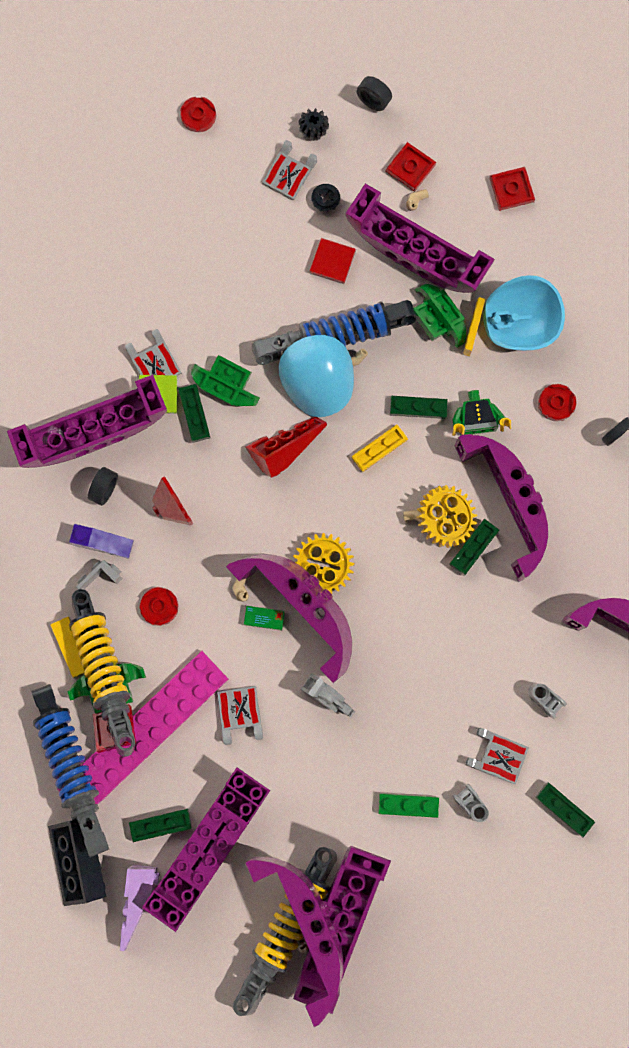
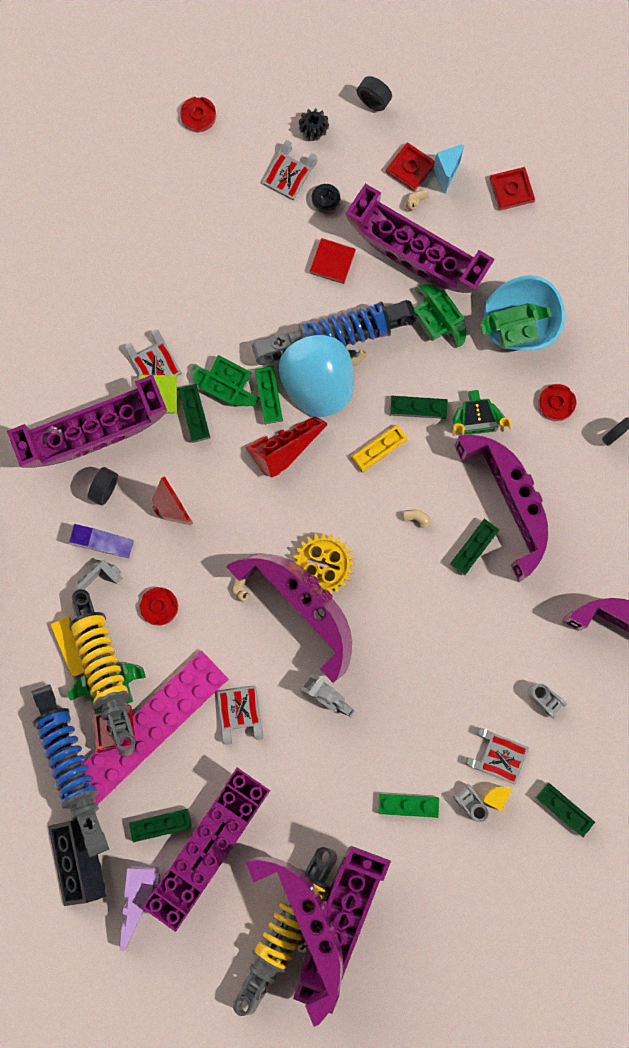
(264, 618): green tile -> none
(269, 395): none -> green plate
(447, 165): none -> medium azure slope
(459, 507): yellow gear -> none
(473, 326): yellow tile -> none
(496, 797): none -> yellow brick
(515, 324): none -> green plate

